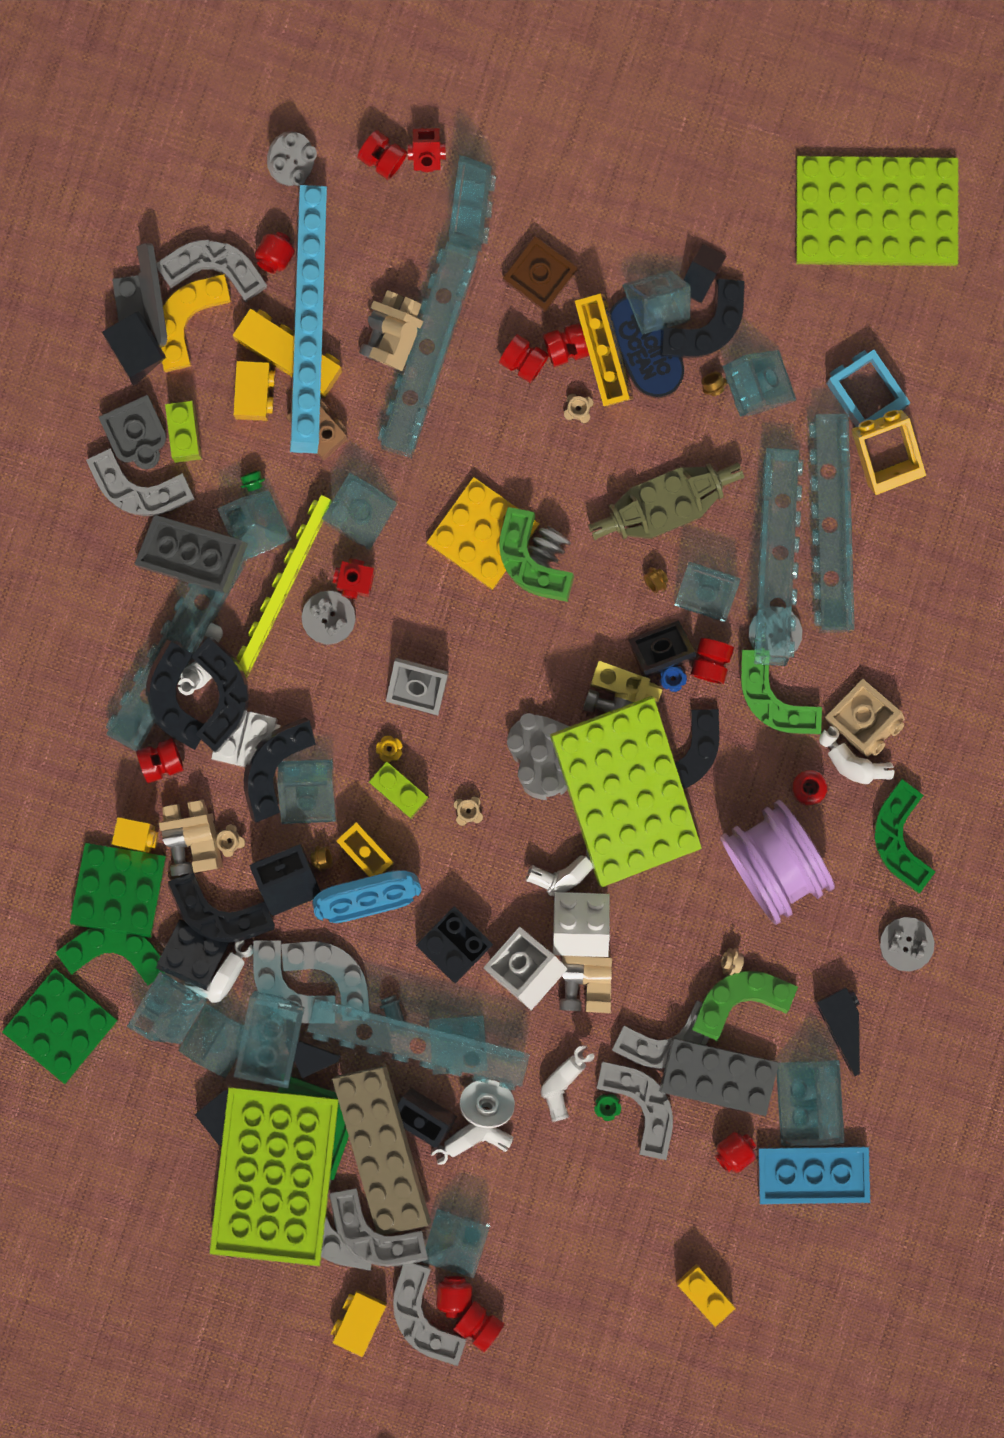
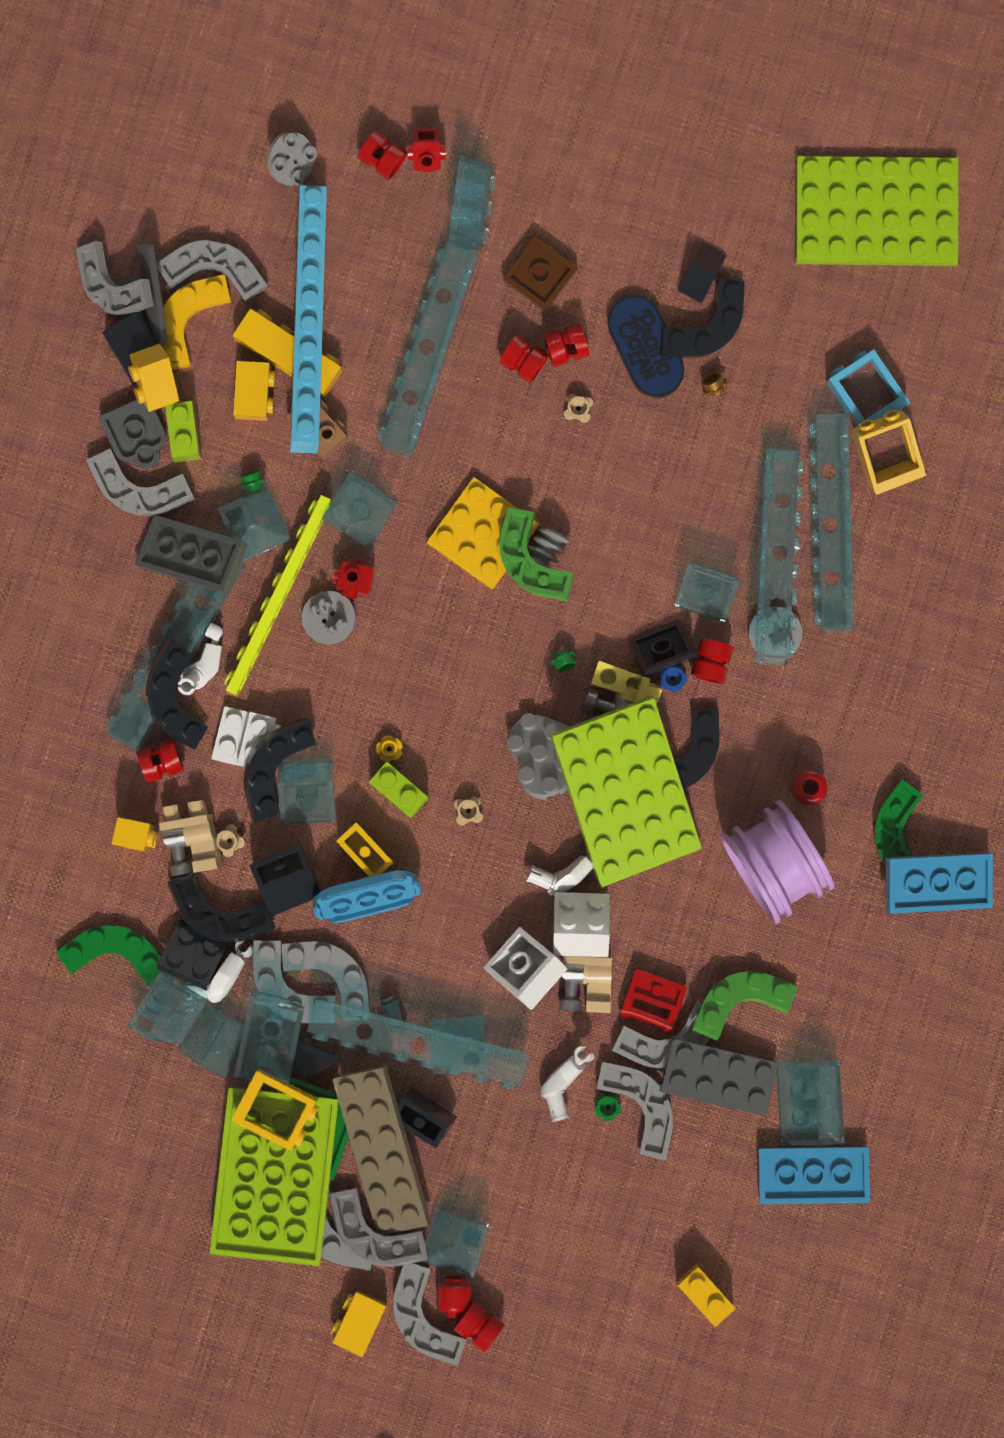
(60, 1026): green plate -> none
(103, 291): none -> light grey plate
(118, 890): green plate -> none
(153, 377): none -> yellow brick
(213, 1116): black slope -> none
(232, 690): black plate -> none
(249, 1097): none -> yellow window
(274, 252): red head -> none
(321, 858): pearl gold plate -> none
(392, 330): tan hips -> none
(417, 686): light grey slope -> none
(454, 945): black slope -> none
(469, 1137): white arm -> none
(487, 1095): white dish -> none
(563, 660): none -> green plate
(604, 349): yellow brick -> none
(655, 991): none -> red plate
(656, 580): pearl gold plate -> none
(659, 301): clear light blue slope -> none
(666, 502): olive plate -> none
(732, 961): tan plate -> none
(735, 1152): red head -> none
(759, 382): clear light blue slope -> none
(768, 708): bright green plate -> none
(842, 1021): black slope -> none
(850, 766): white arm -> none
(866, 719): tan plate -> none
(894, 940): light grey plate -> none
(939, 882): none -> dark azure plate

